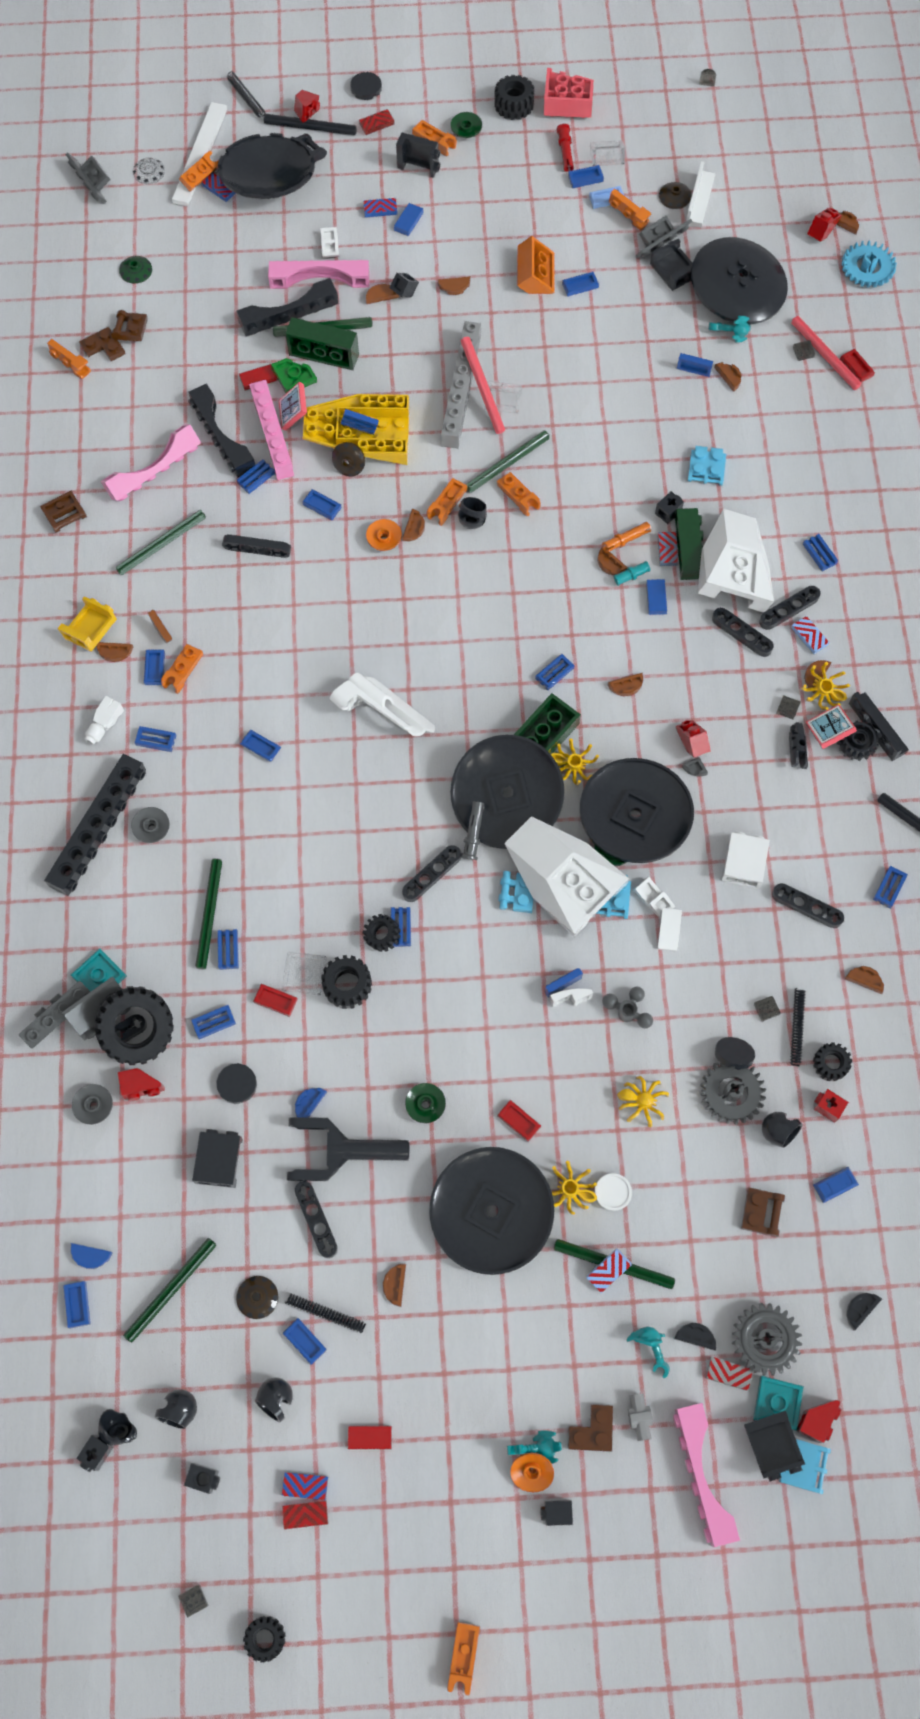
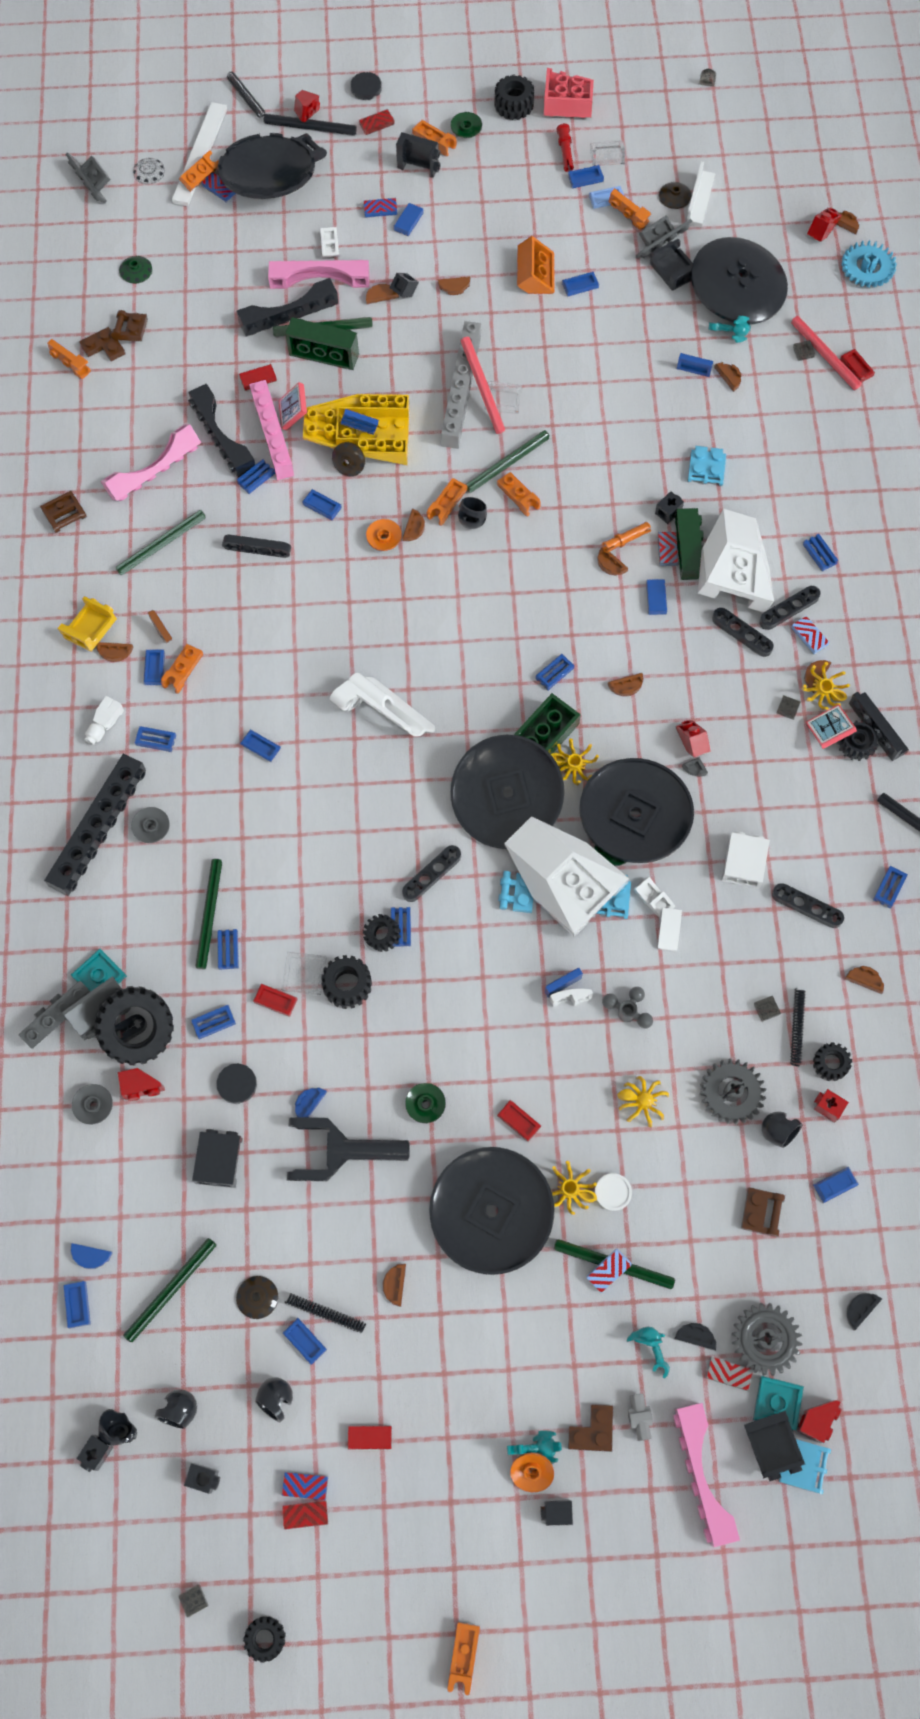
(291, 373): green plate -> none
(318, 1218): black beam -> none
(472, 840): dark grey pin -> none
(632, 573): teal pin -> none
(735, 1053): black tile -> none
(798, 746): black hinge -> none

